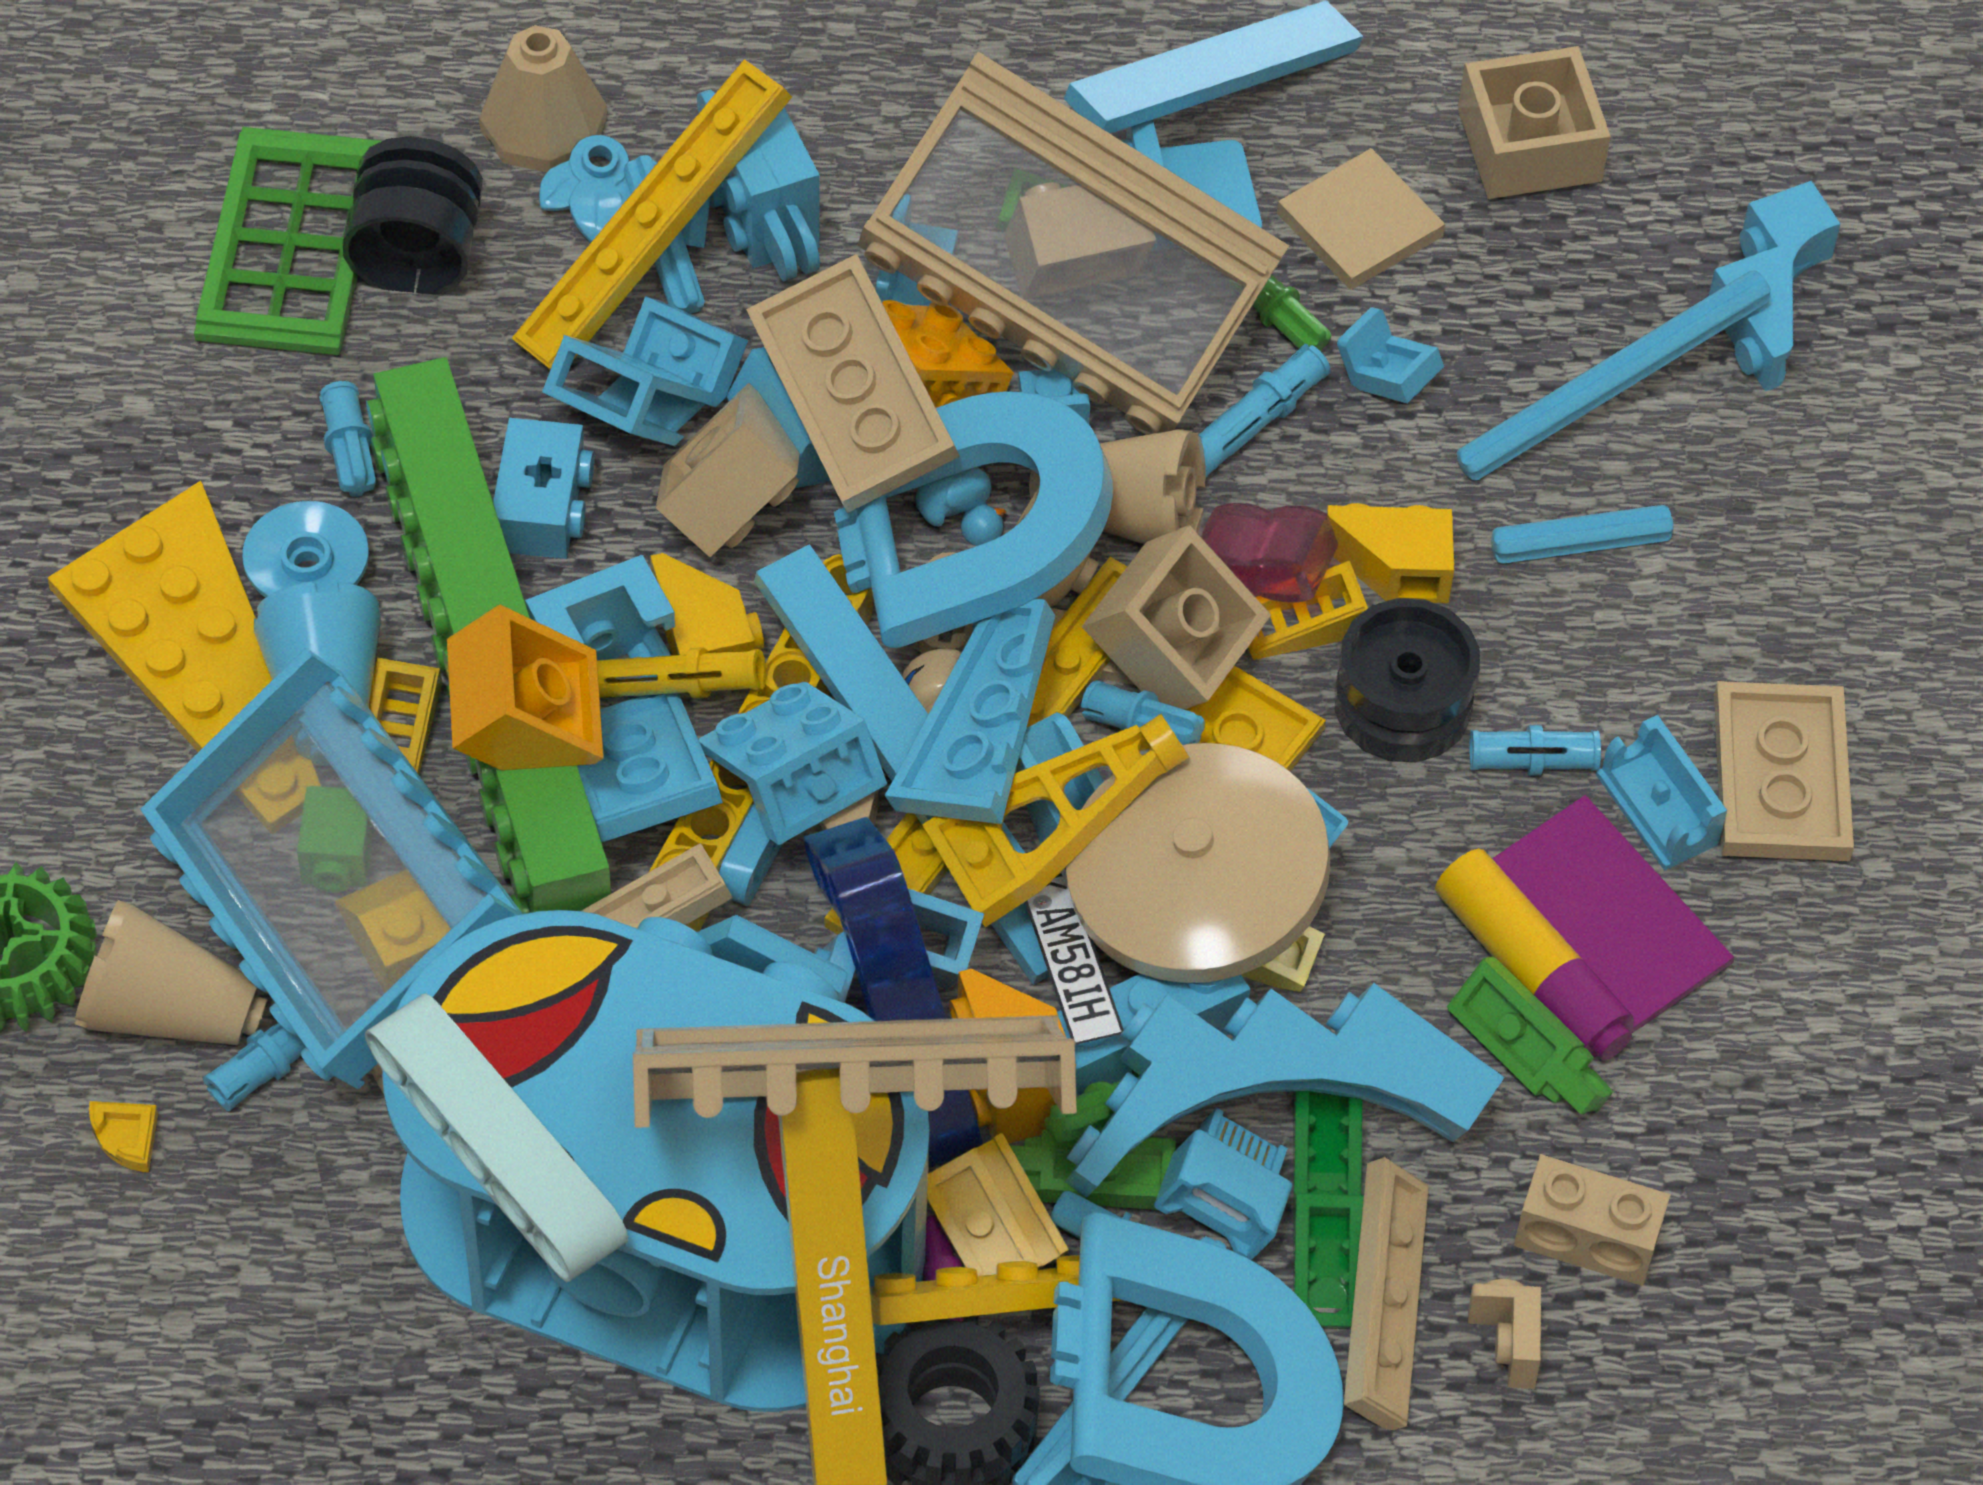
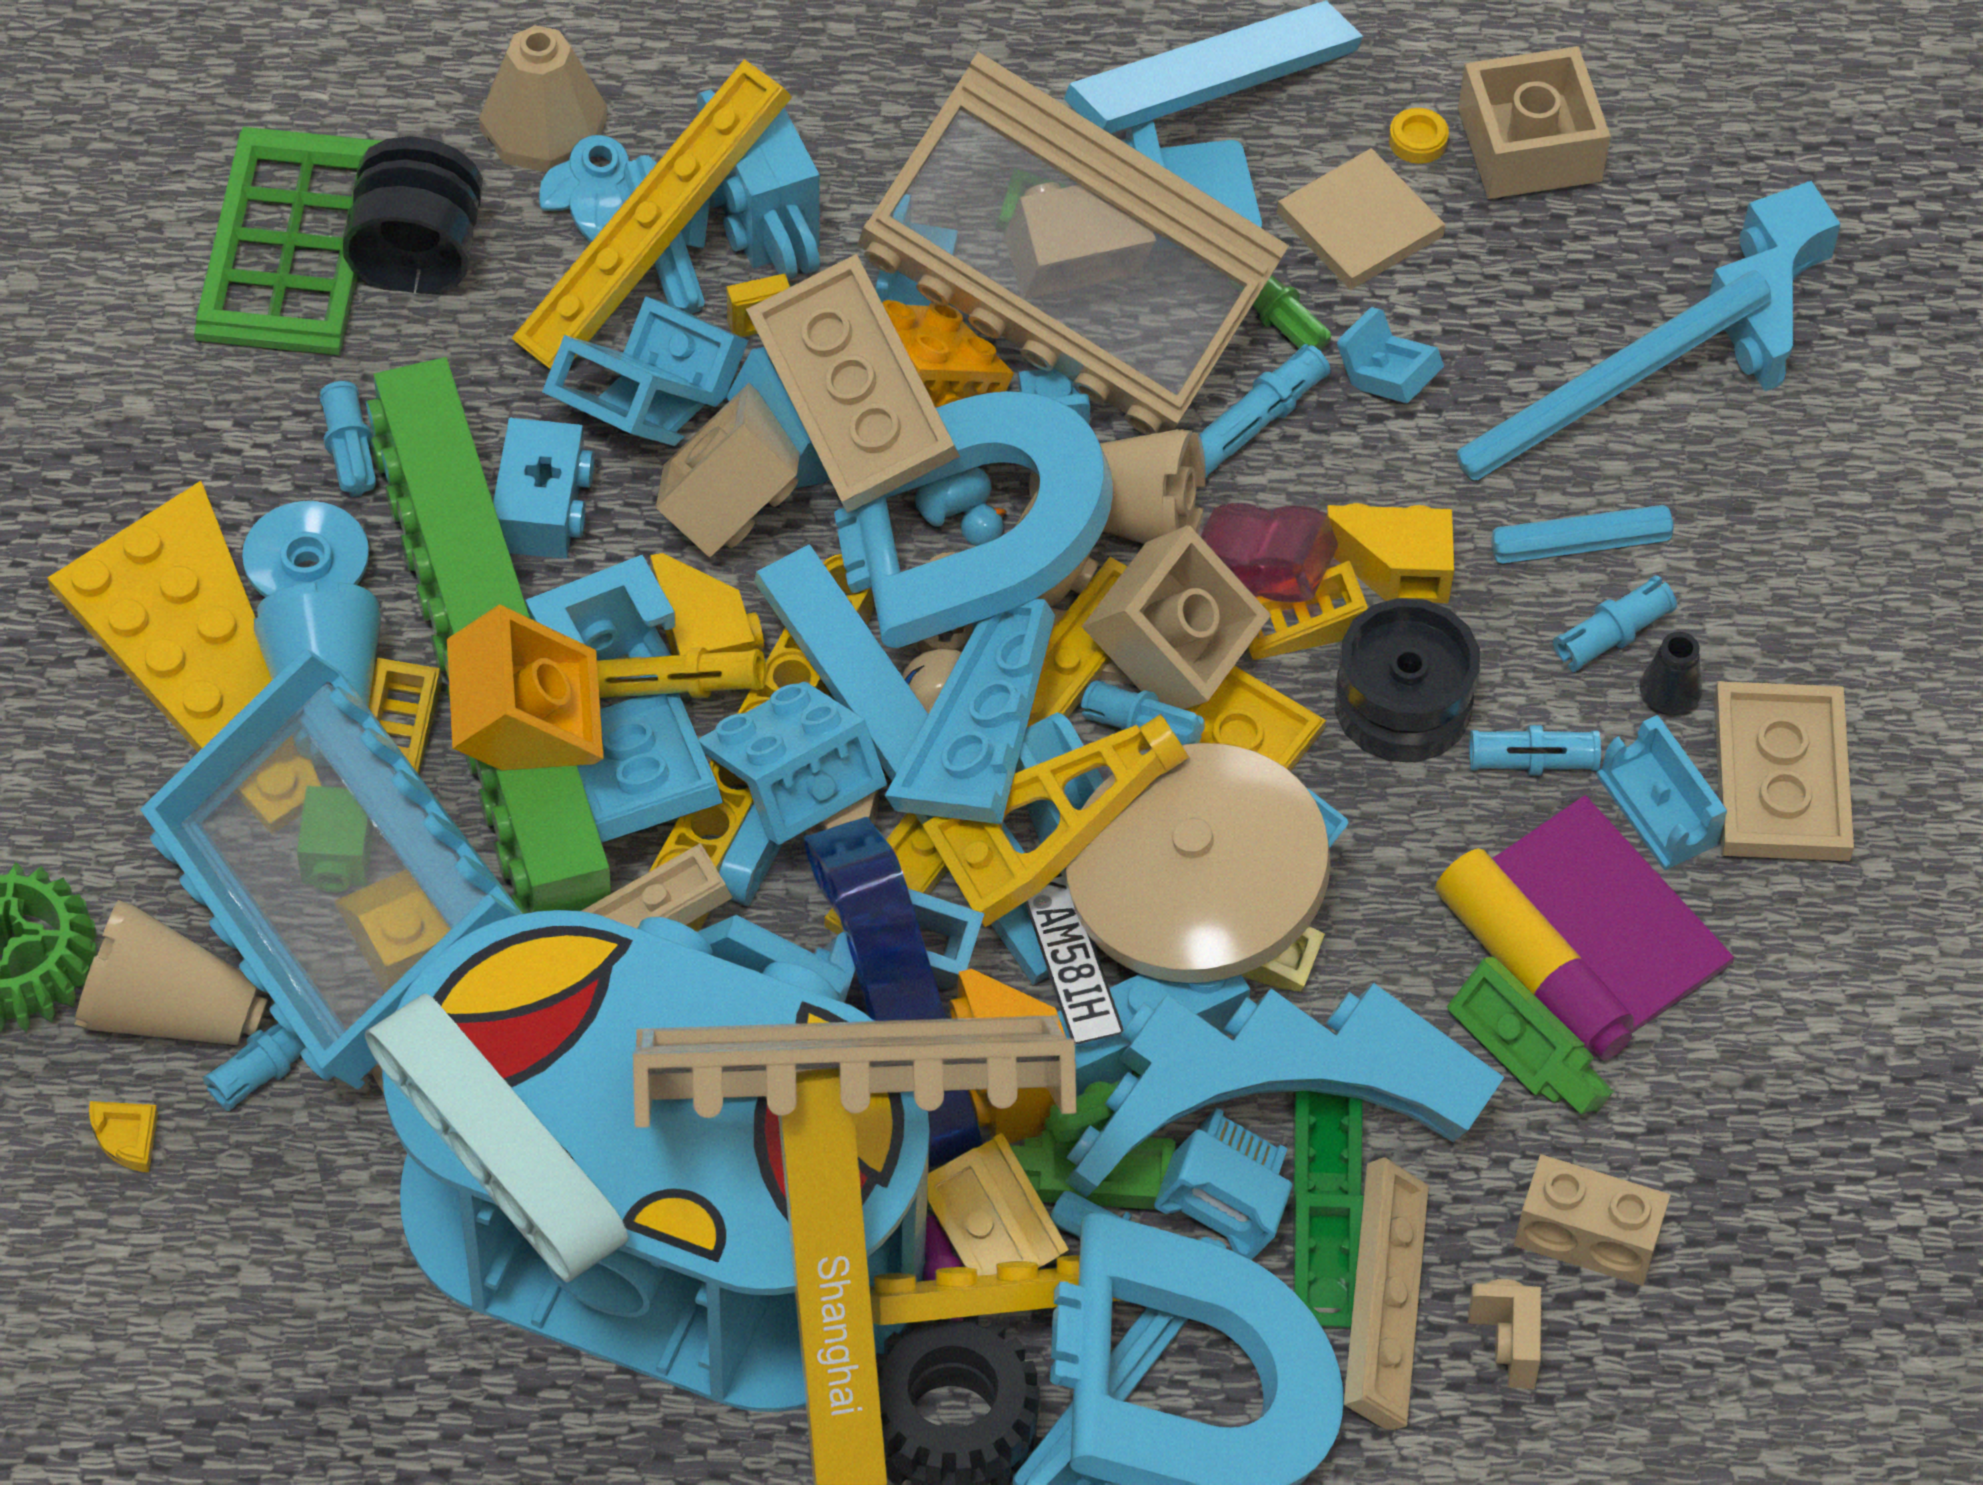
(746, 295): none -> yellow tile
(1418, 135): none -> yellow tile
(1615, 623): none -> medium azure pin
(1674, 675): none -> black cone

